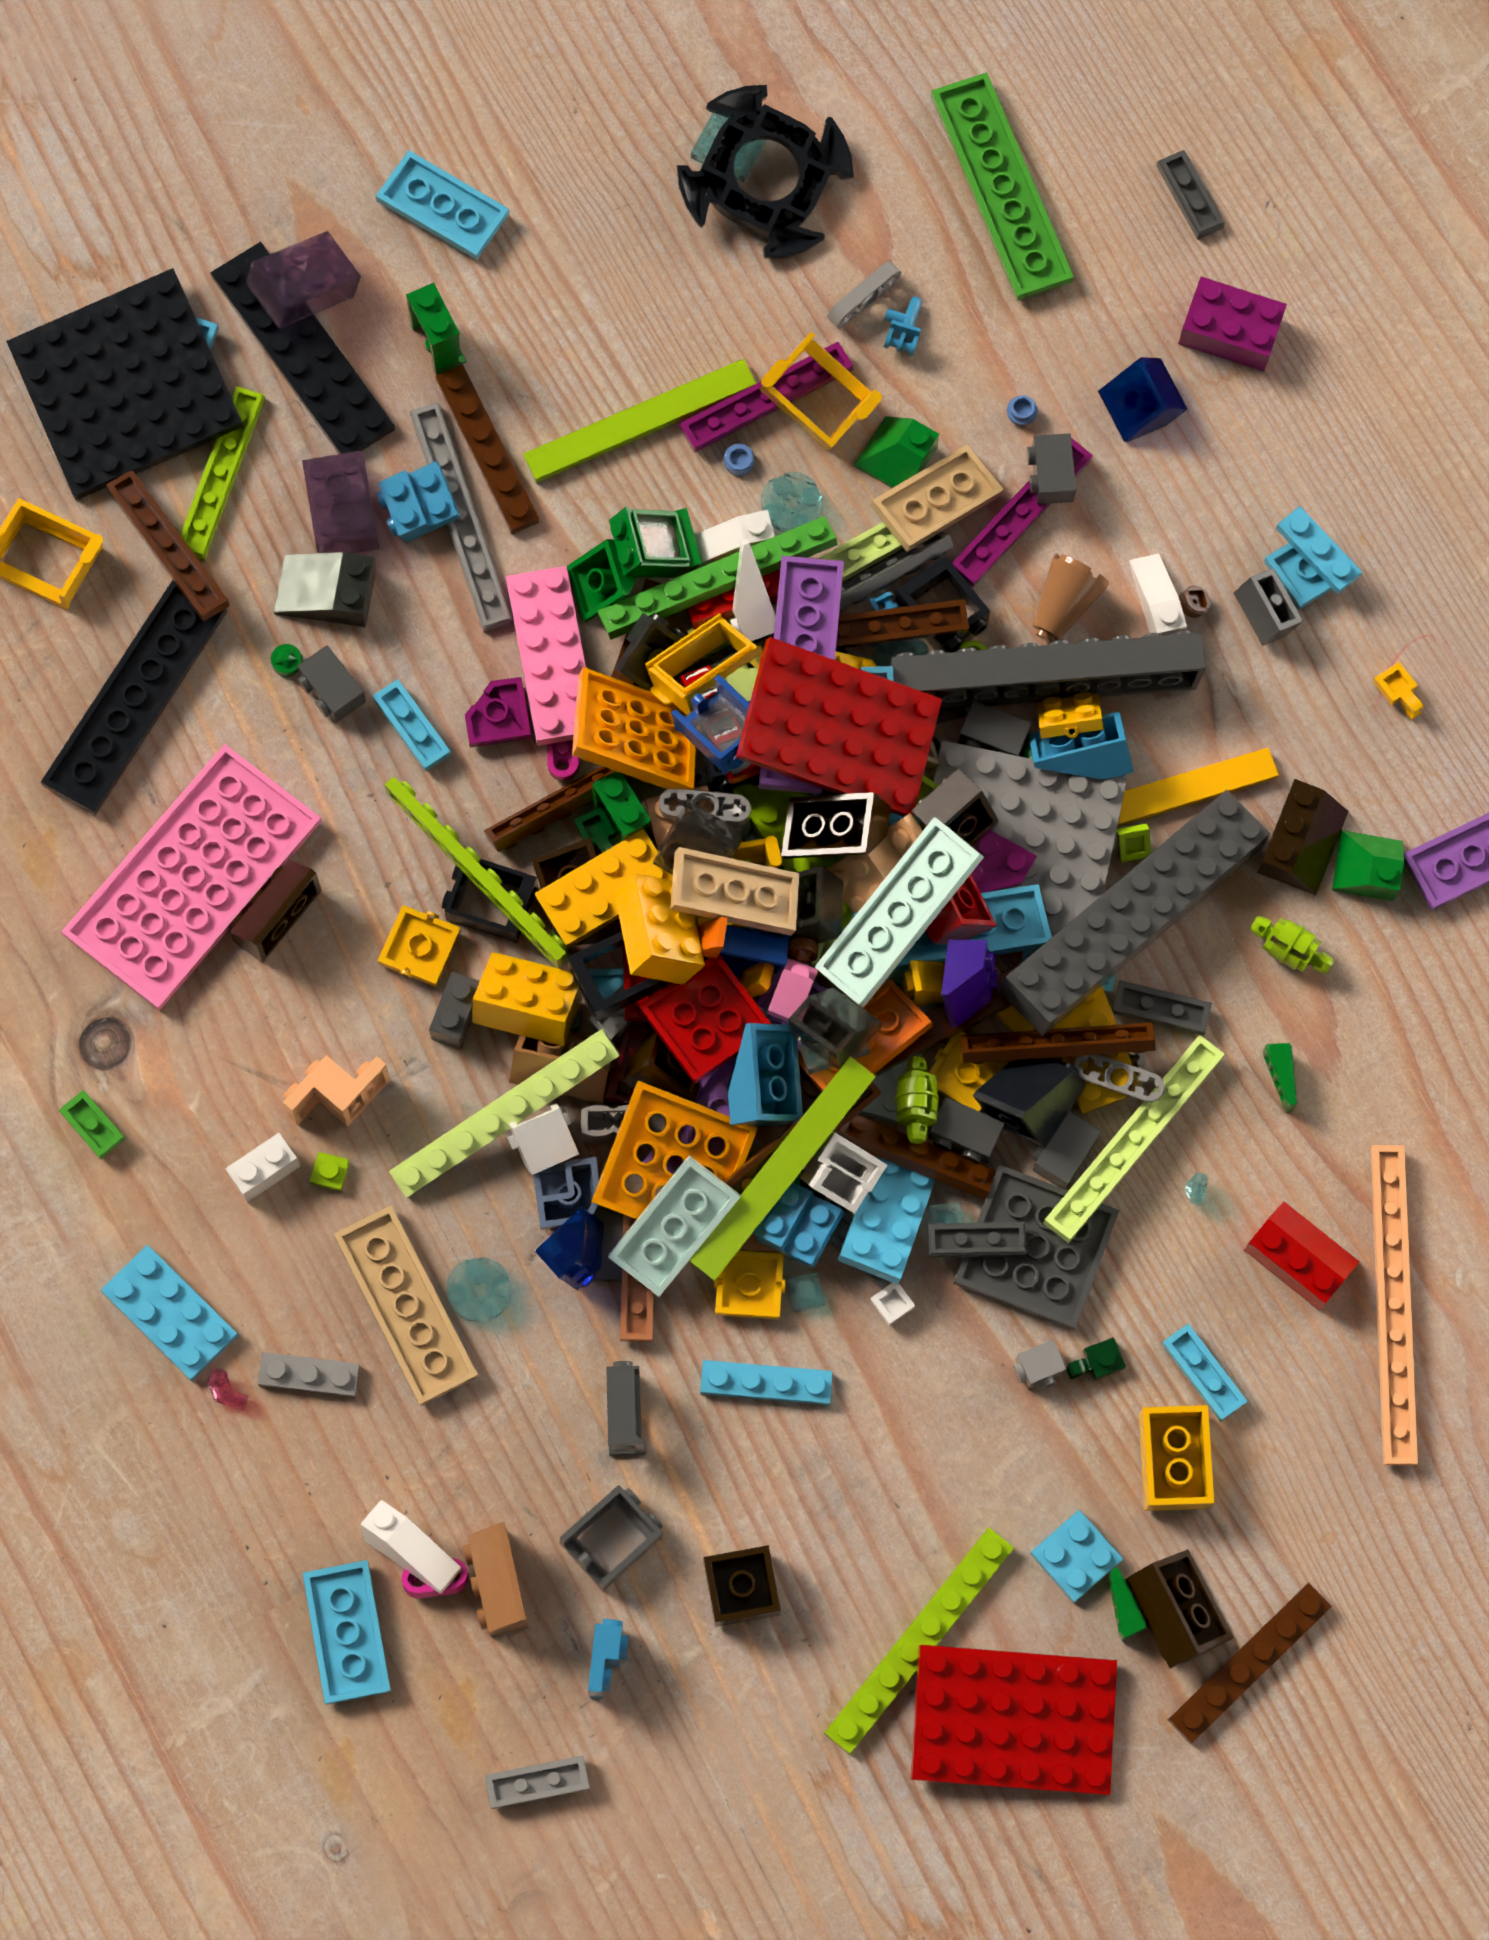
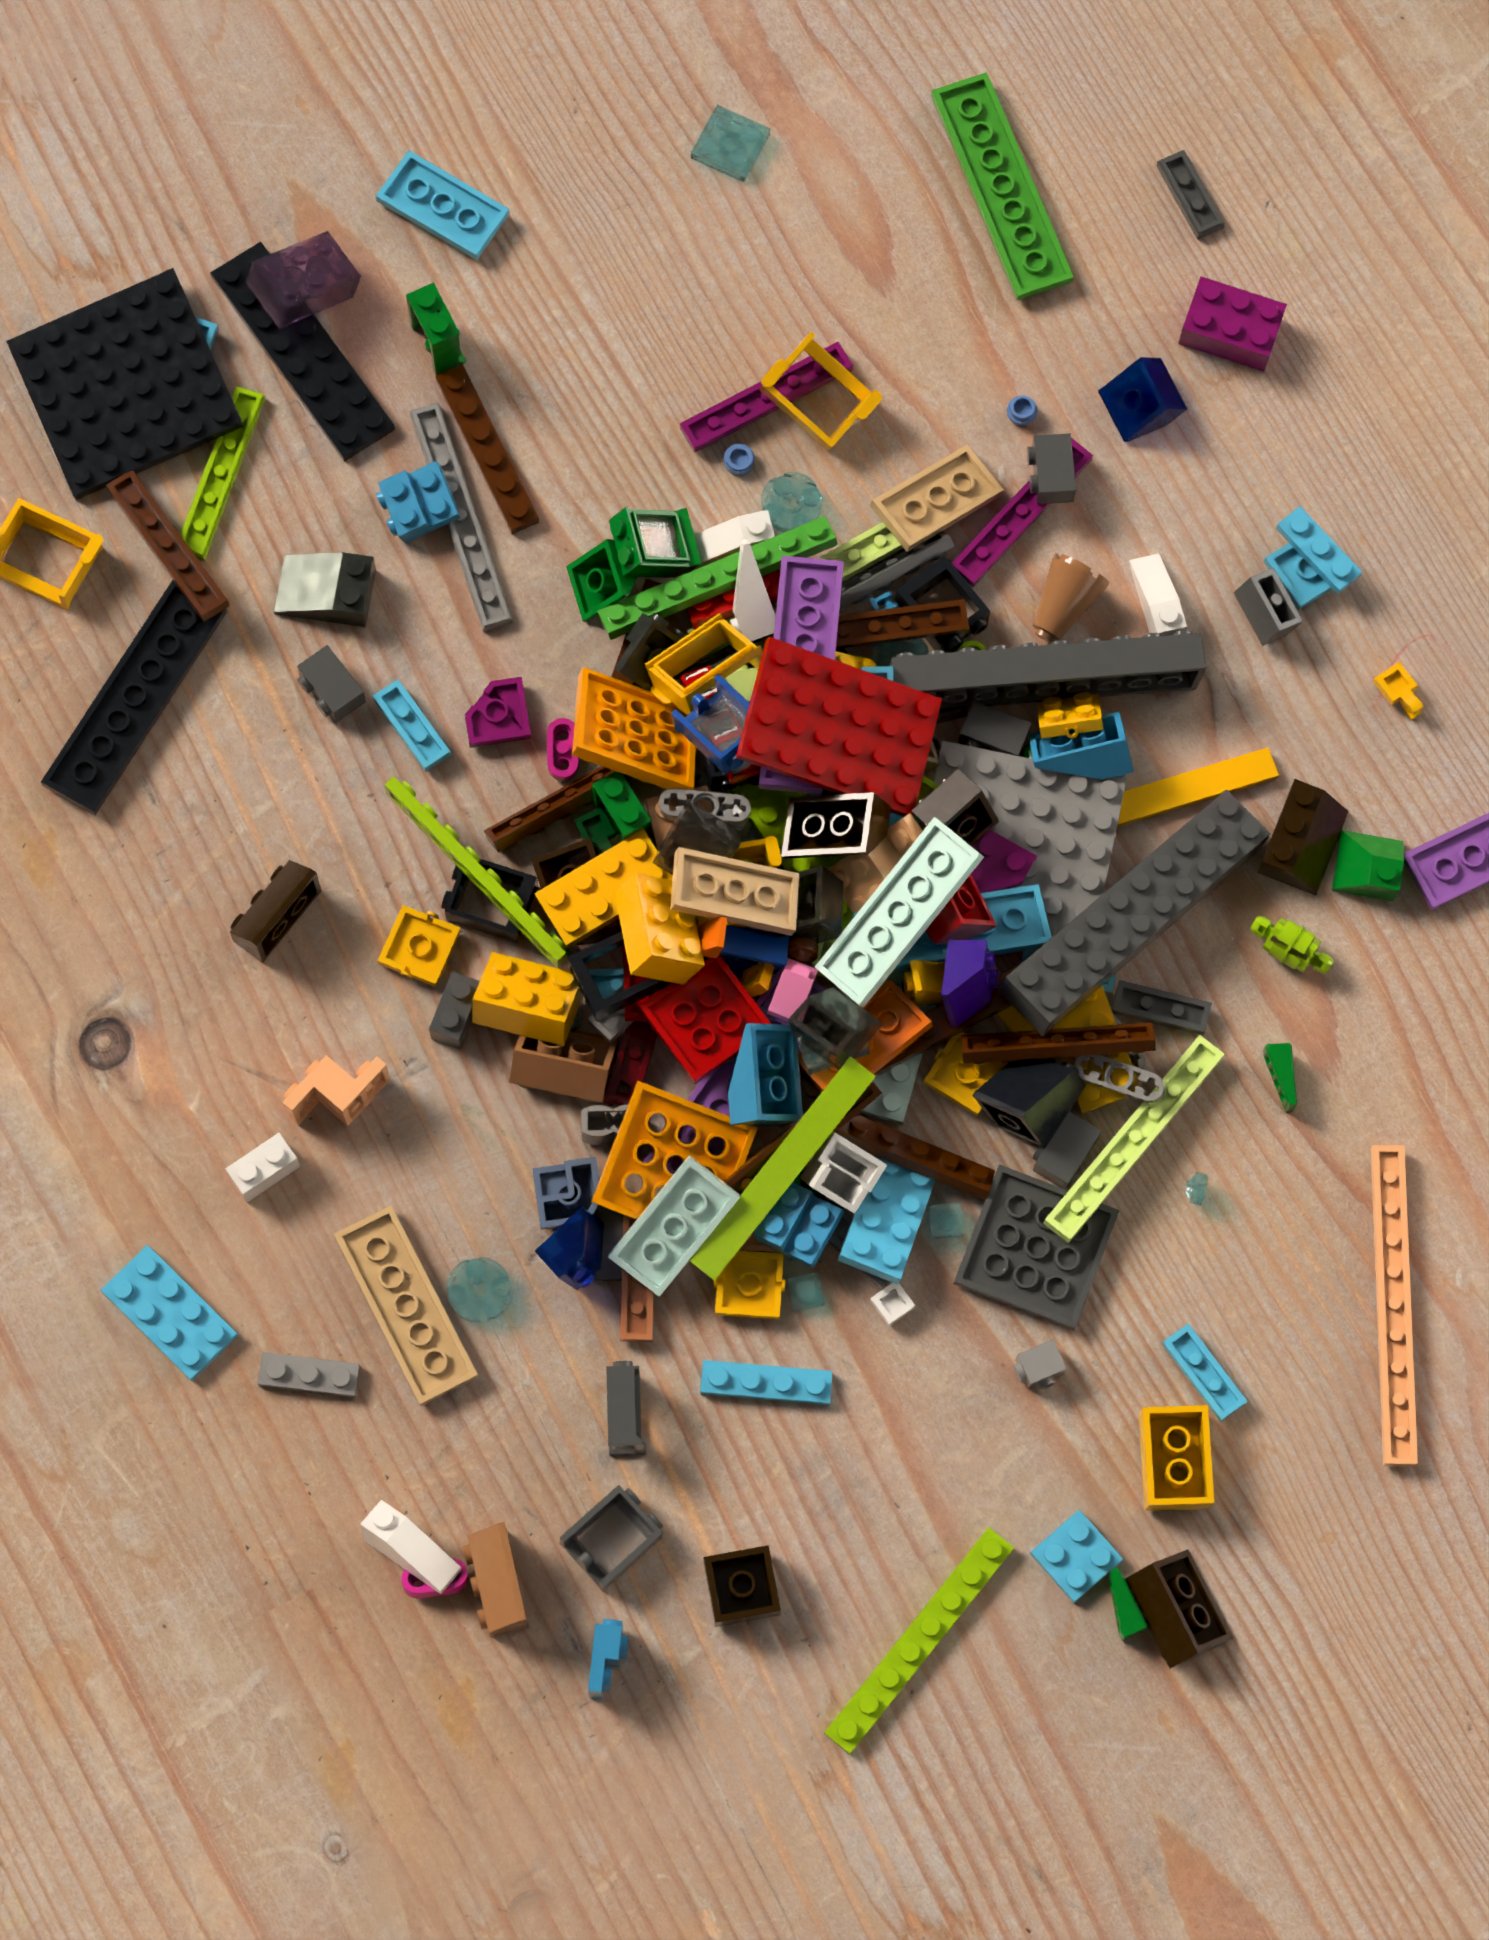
(92, 1124): bright green plate -> none
(191, 877): bright pink plate -> none
(222, 1390): clear pink arm -> none
(285, 660): green tile -> none
(329, 1171): lime plate -> none
(340, 503): clear purple brick -> none
(346, 1632): medium azure plate -> none
(510, 1107): yellowish green plate -> none
(537, 1782): light grey plate -> none
(543, 1139): white plate -> none
(548, 649): bright pink plate -> none
(638, 421): lime tile -> none
(658, 1067): dark brown slope -> none
(772, 220): black piece -> none
(864, 294): light grey beam -> none
(898, 450): green slope -> none
(902, 330): dark azure arm -> none
(917, 1099): lime piece -> none
(966, 1131): dark grey brick -> none
(976, 1239): dark grey tile -> none
(1014, 1720): red plate -> none
(1100, 1360): dark green plate -> none
(1133, 842): lime plate -> none
(1194, 601): reddish brown tile -> none
(1249, 1663): reddish brown plate -> none
(1301, 1255): red slope -> none

